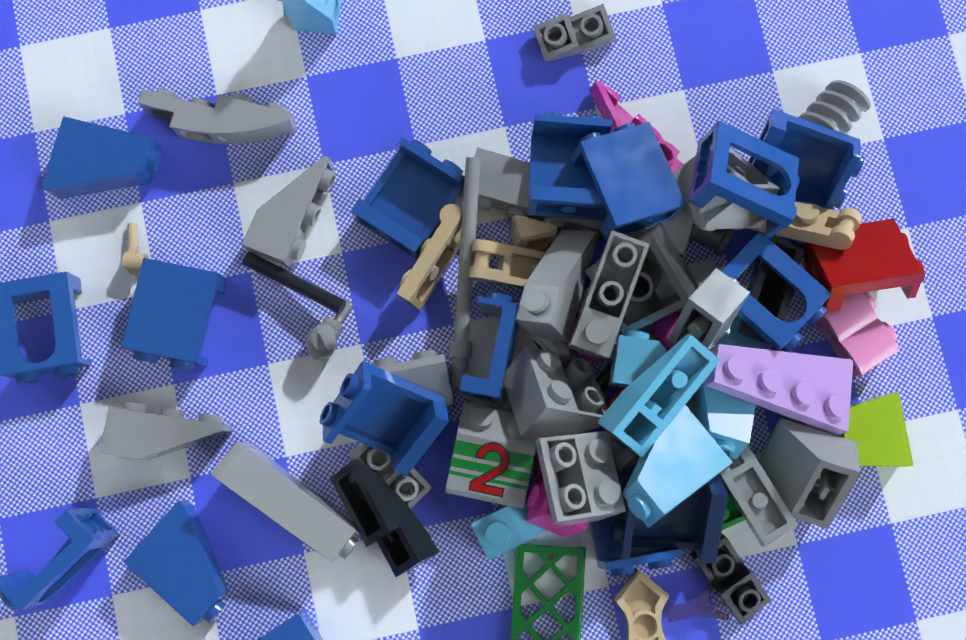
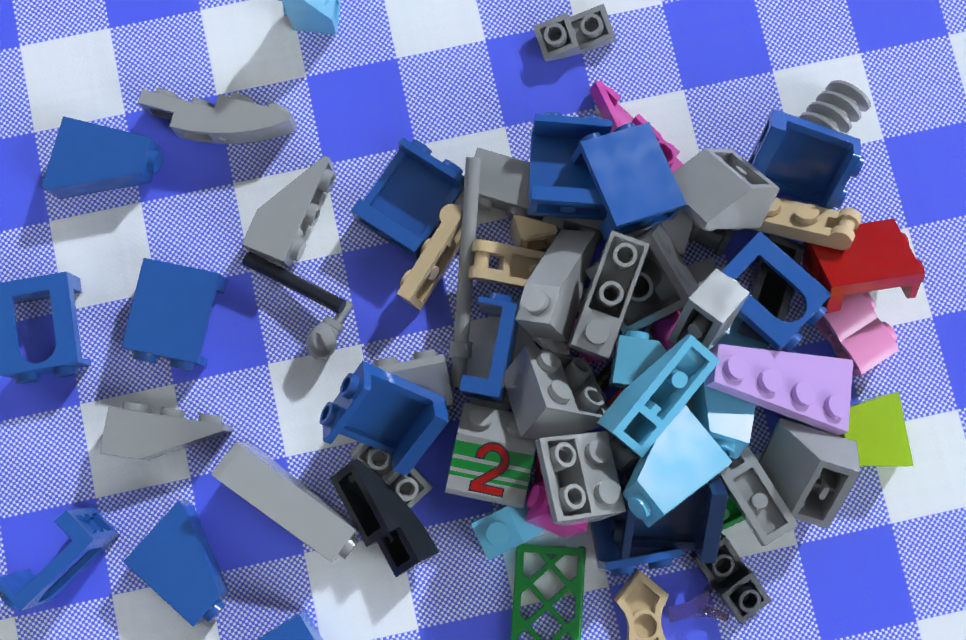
(131, 258): tan hand -> none
(712, 180): blue panel -> none

